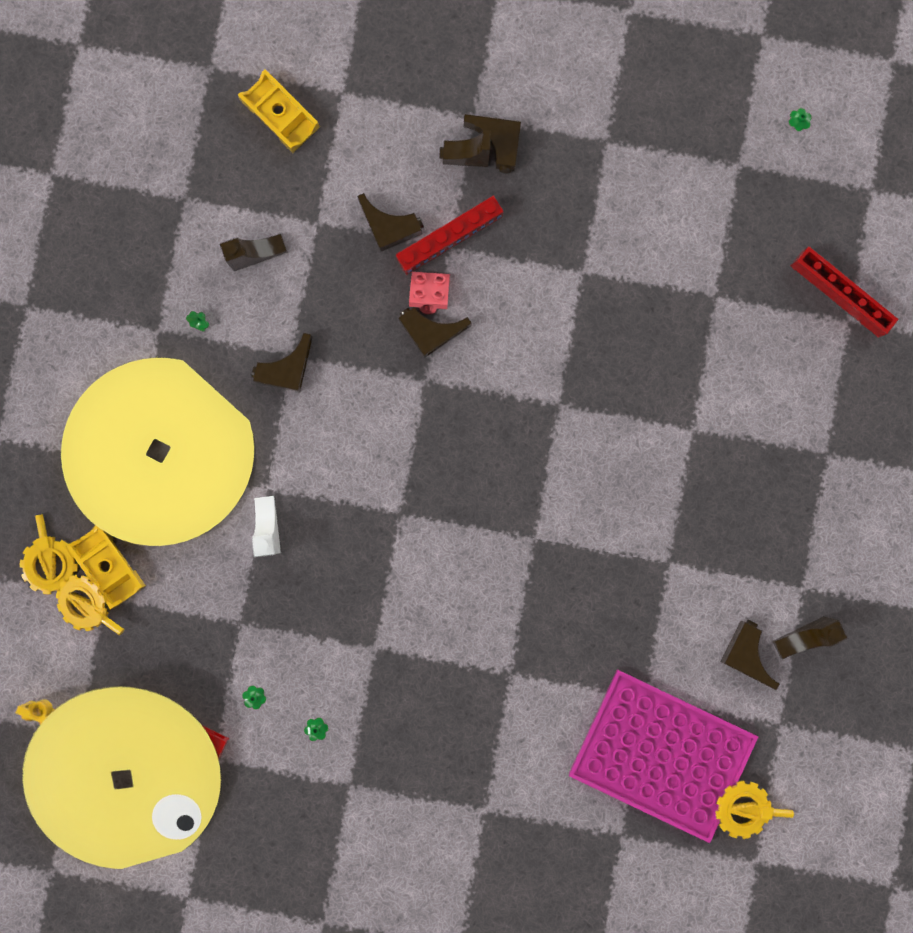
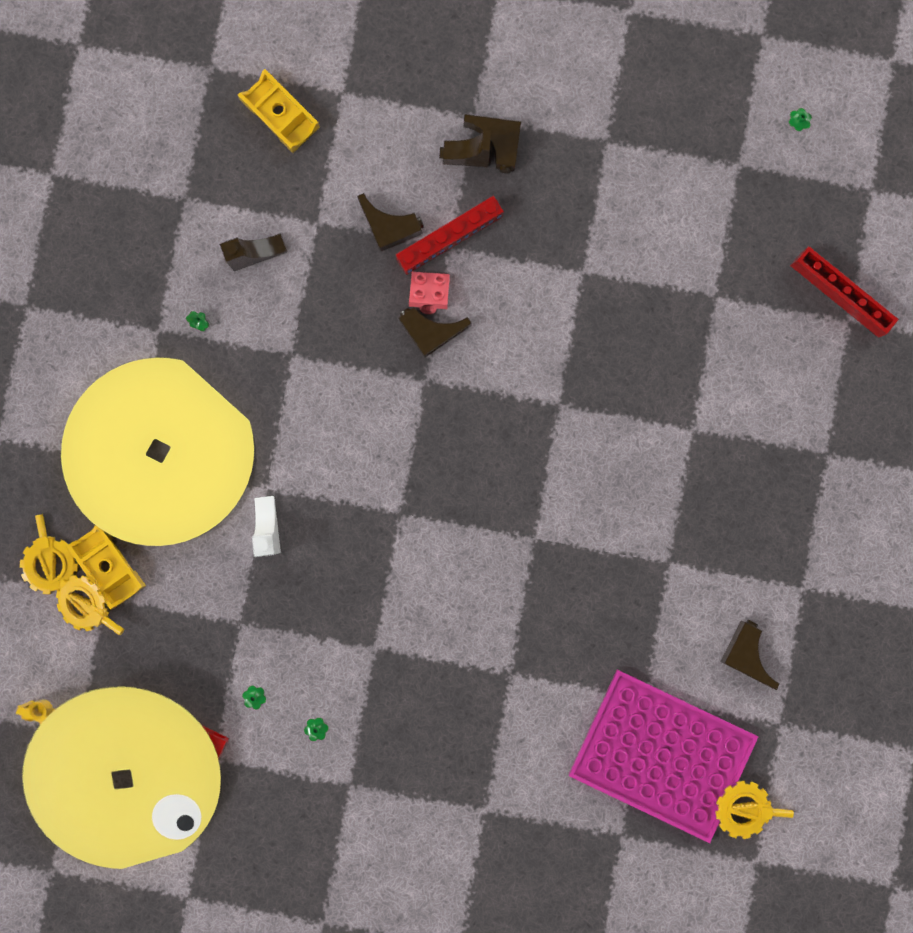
(287, 372): dark brown arch -> none
(818, 633): dark brown arch -> none

